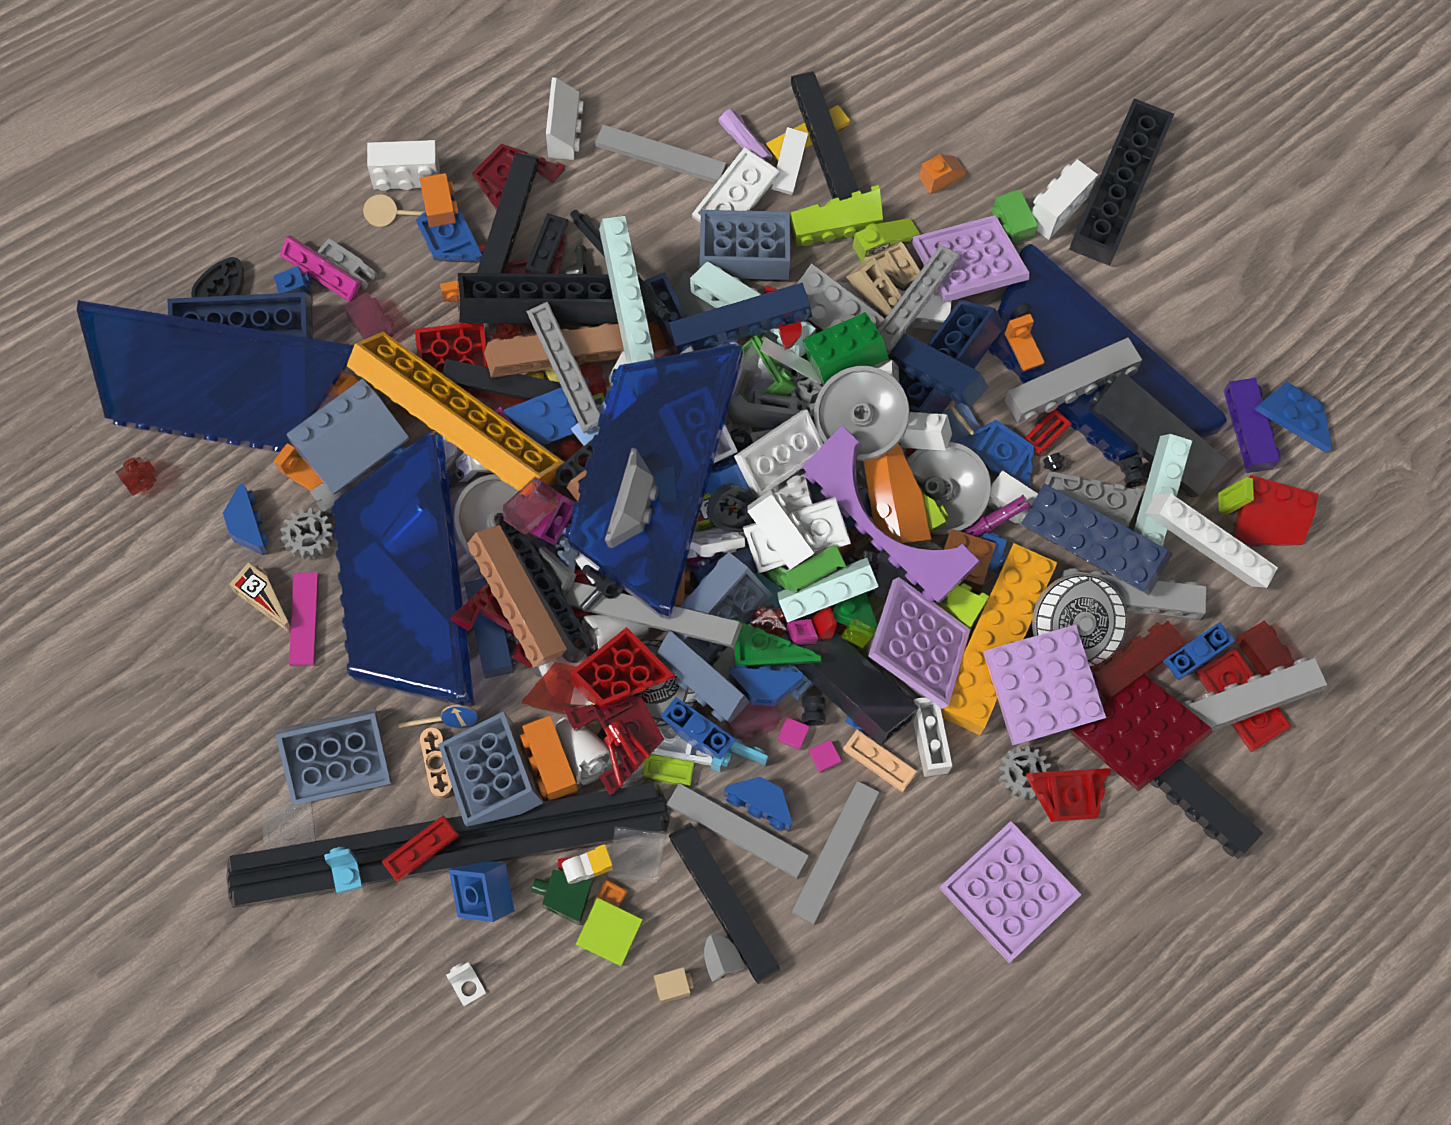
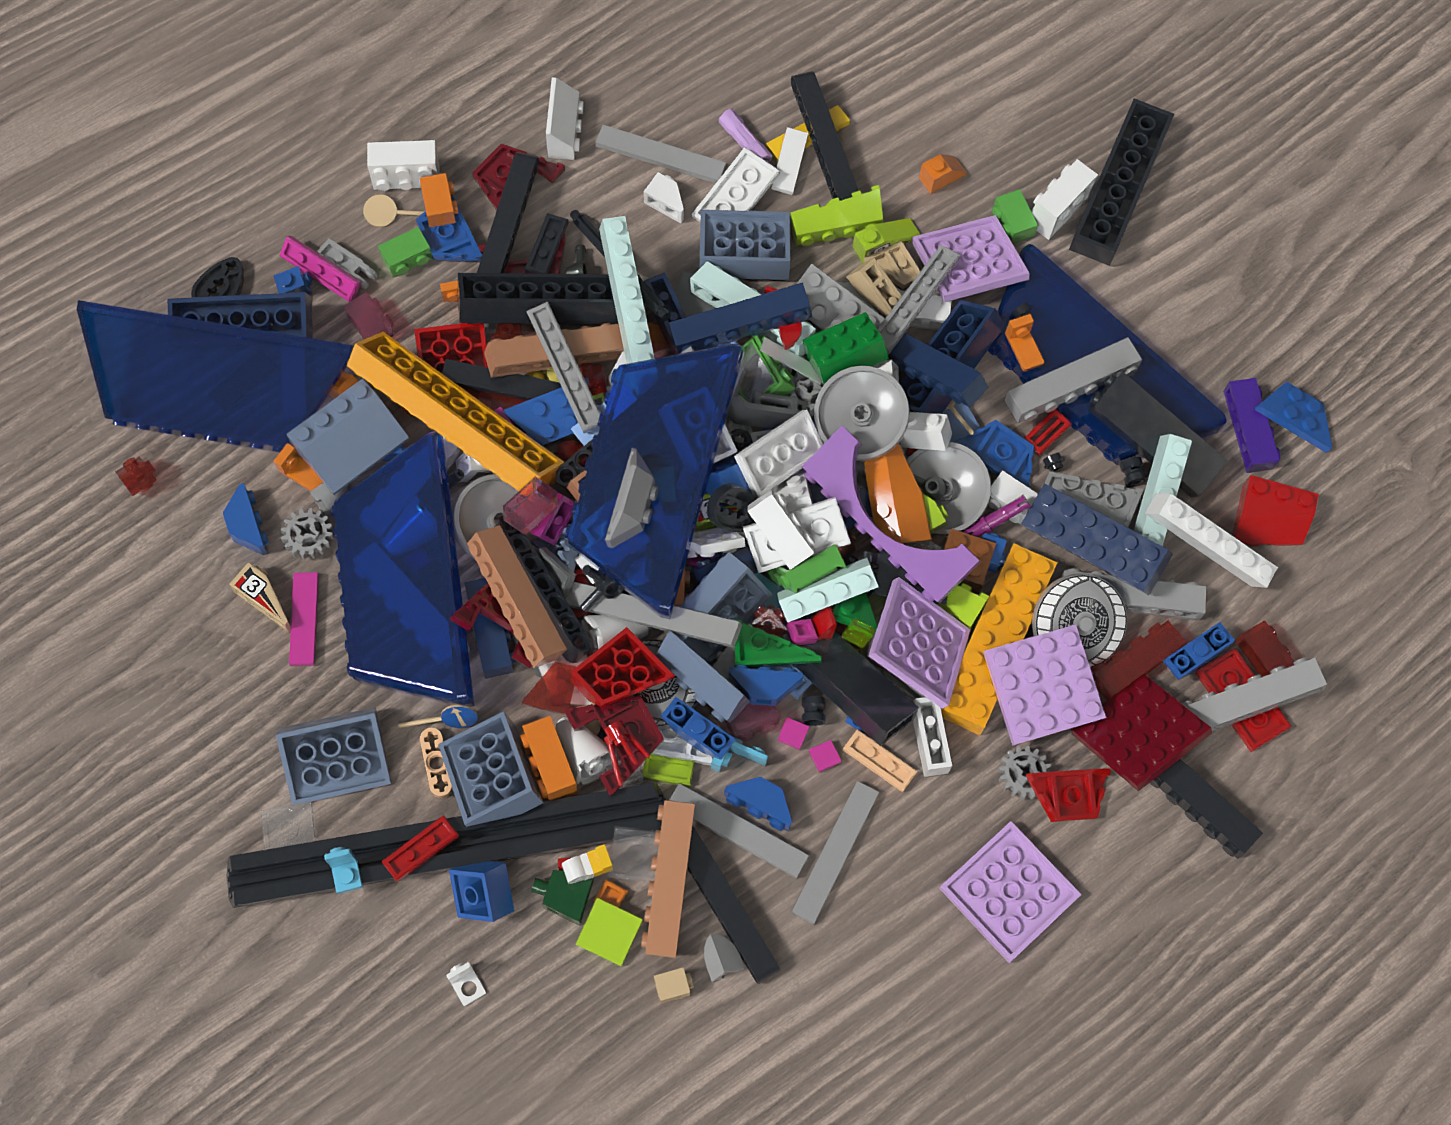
(405, 252): none -> bright green brick
(664, 197): none -> white slope
(670, 878): none -> nougat brick
(1235, 496): lime tile -> none

